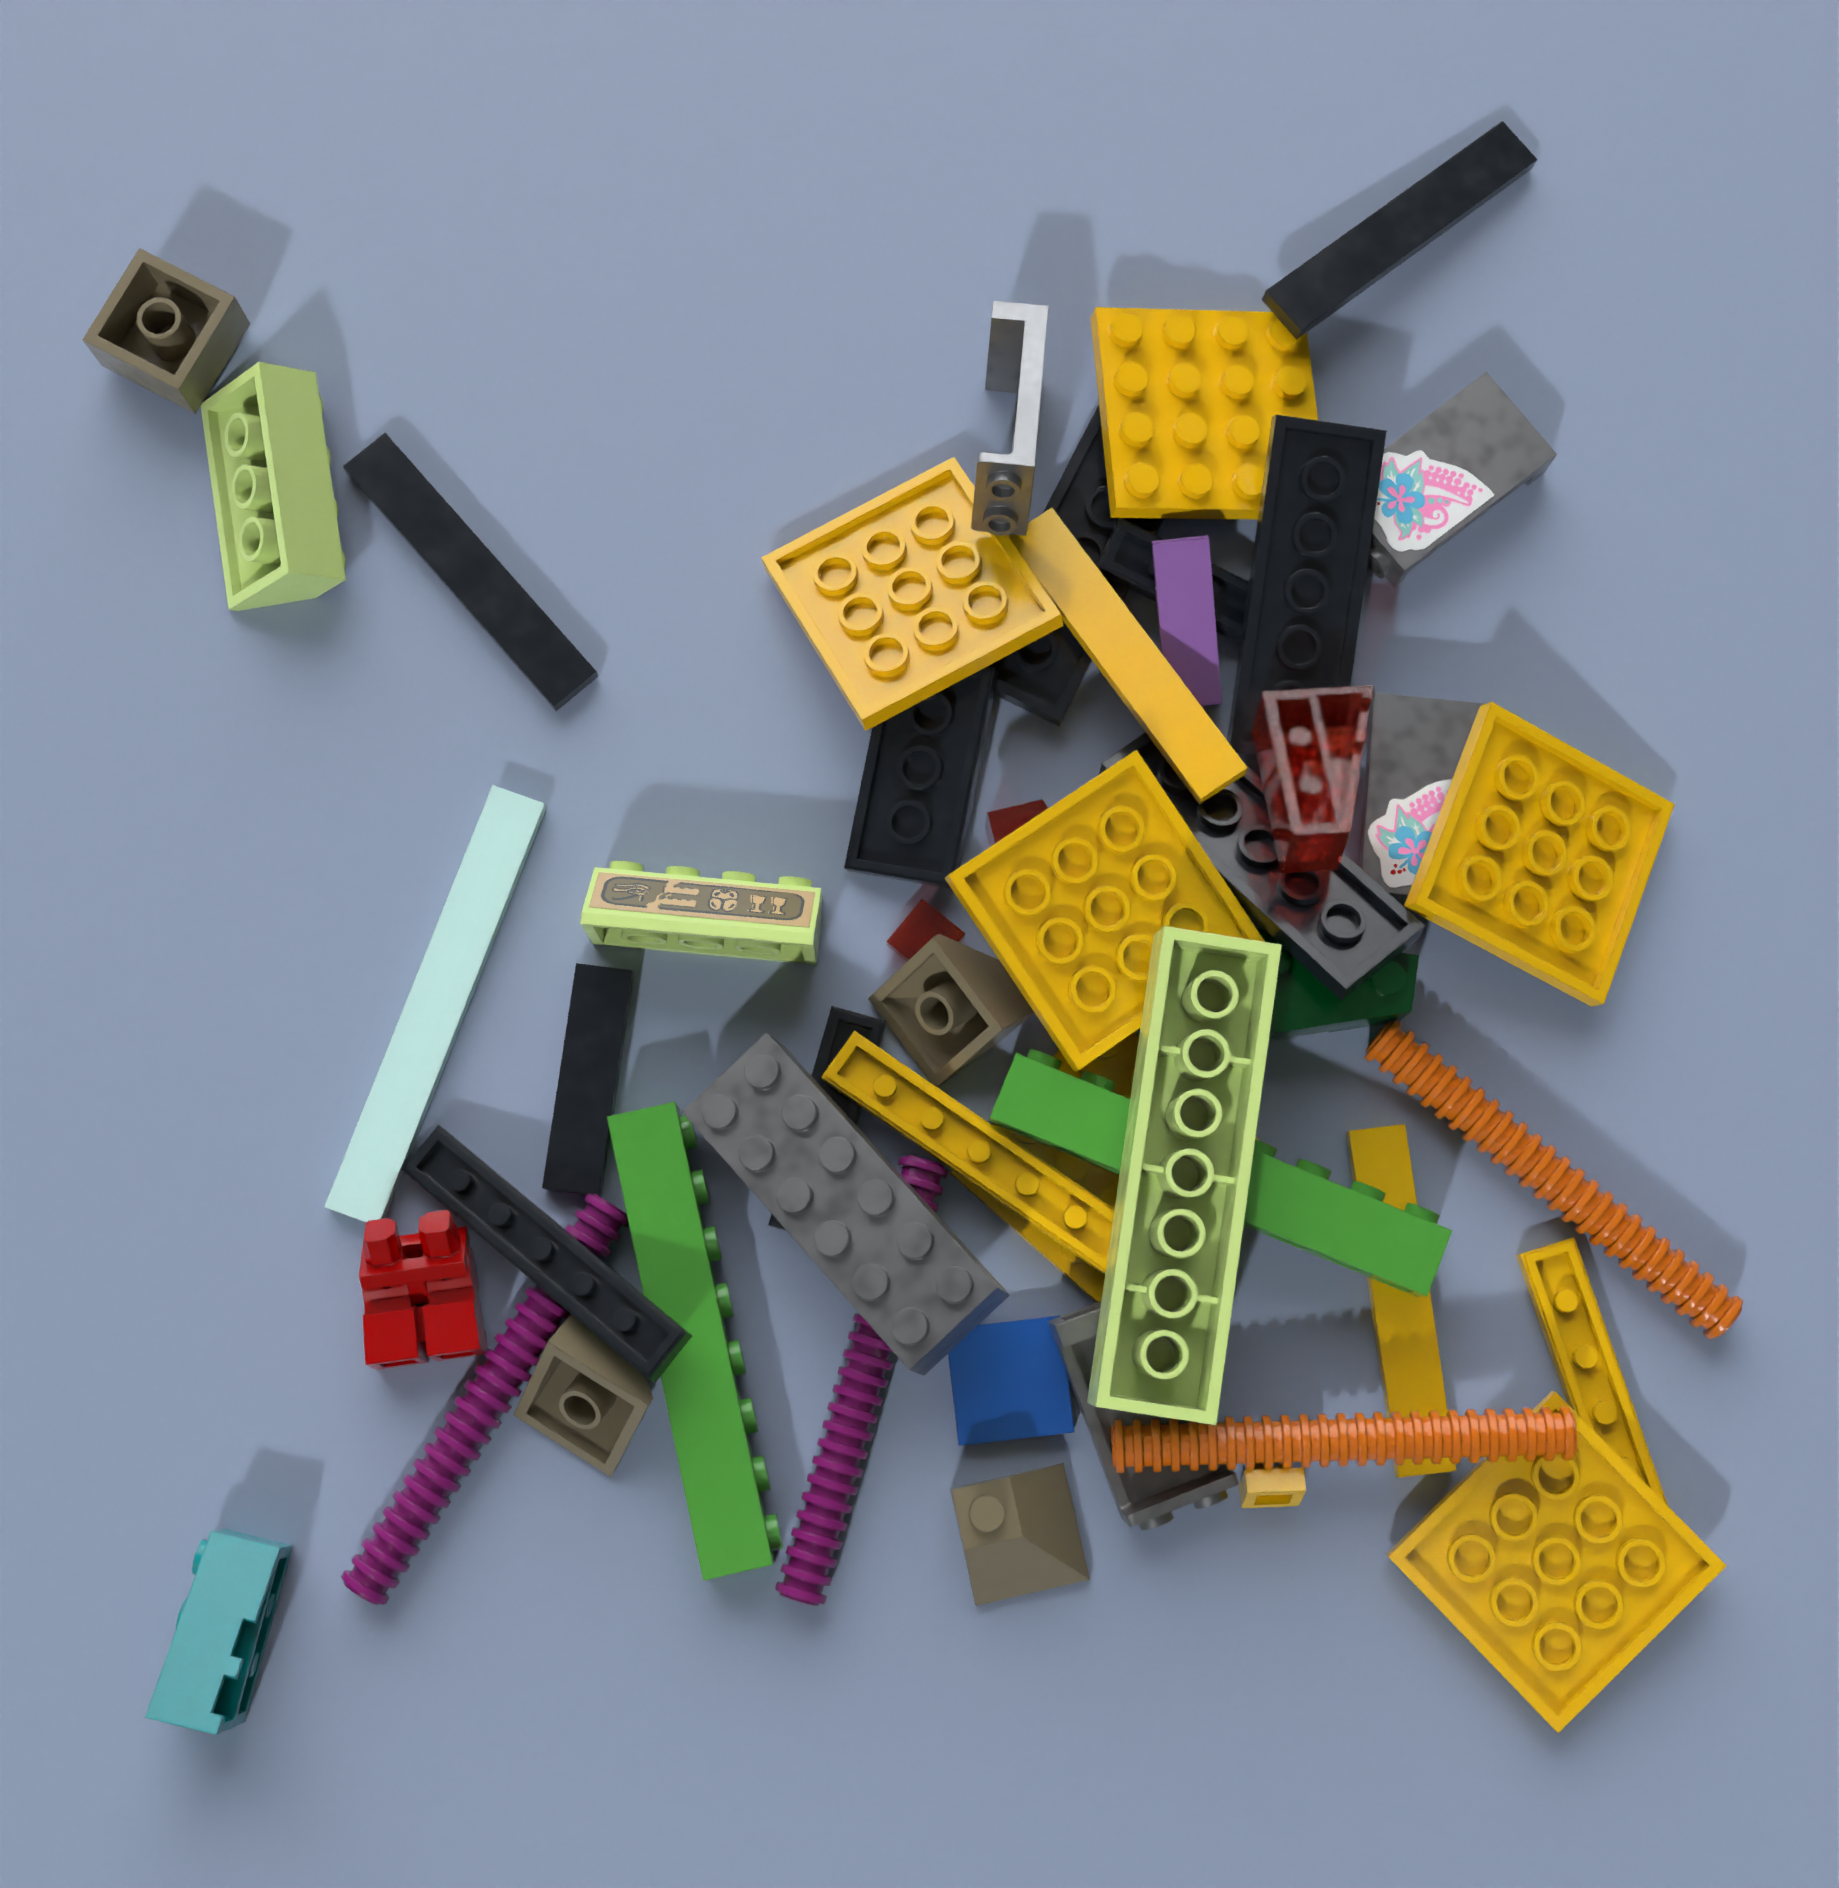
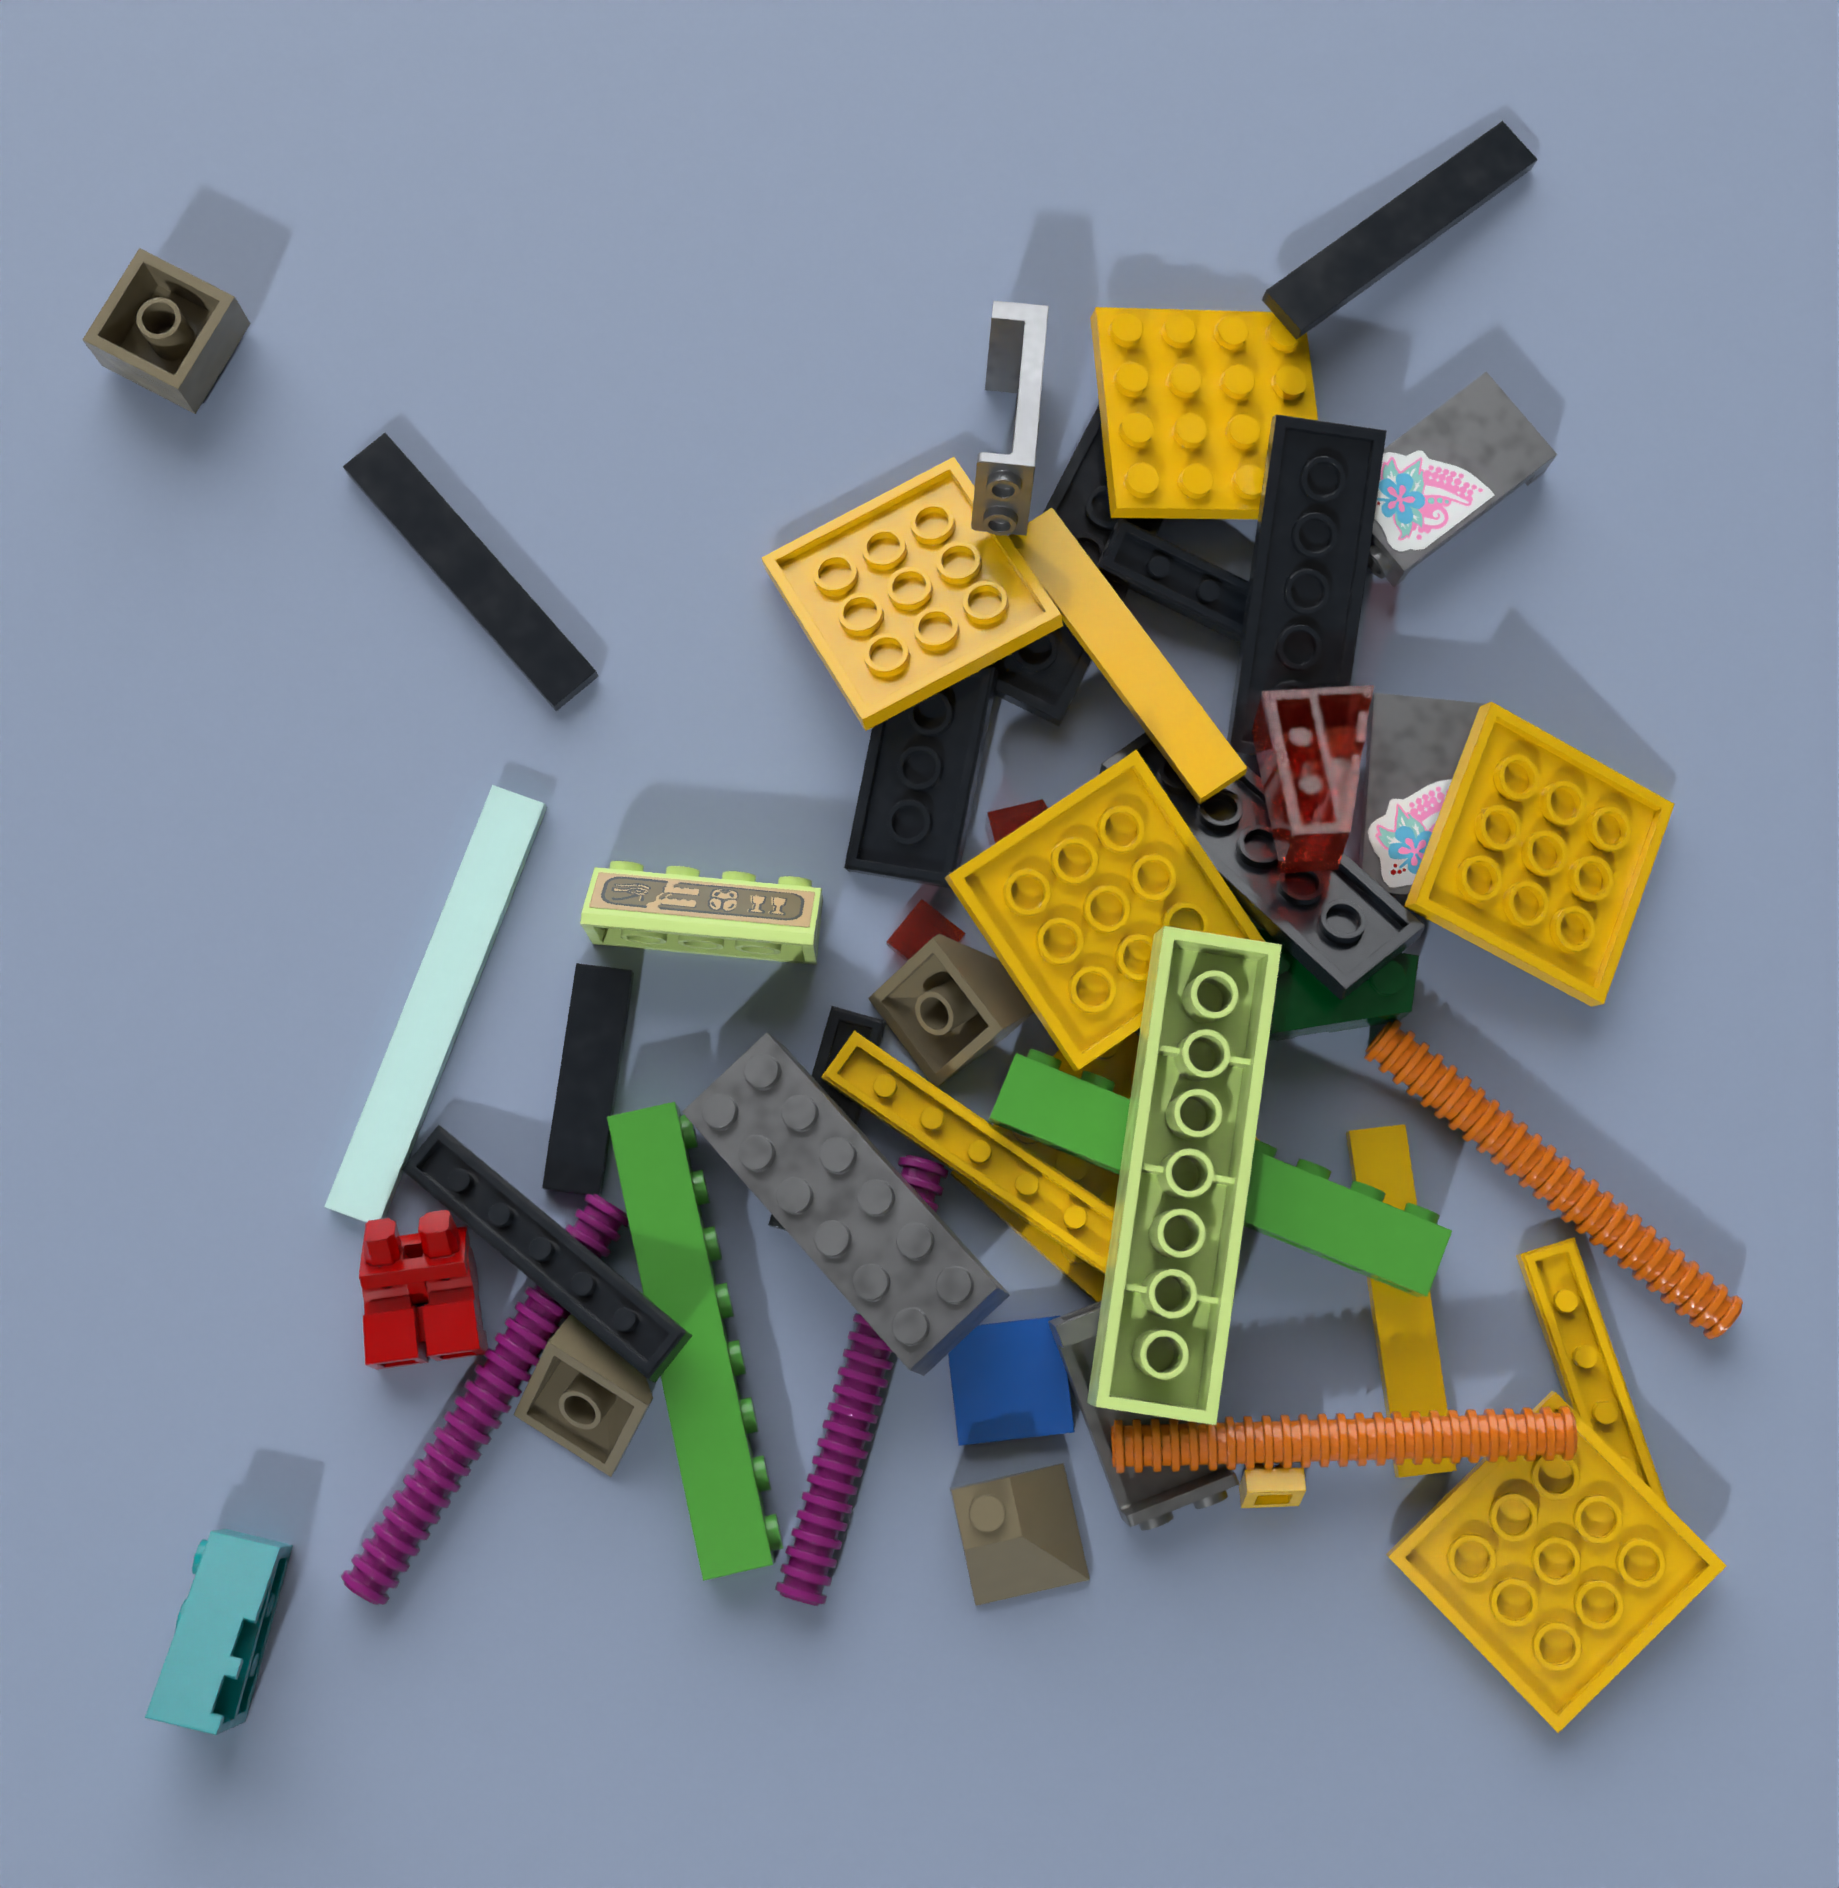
(272, 488): yellowish green slope -> none
(1188, 614): medium lavender tile -> none

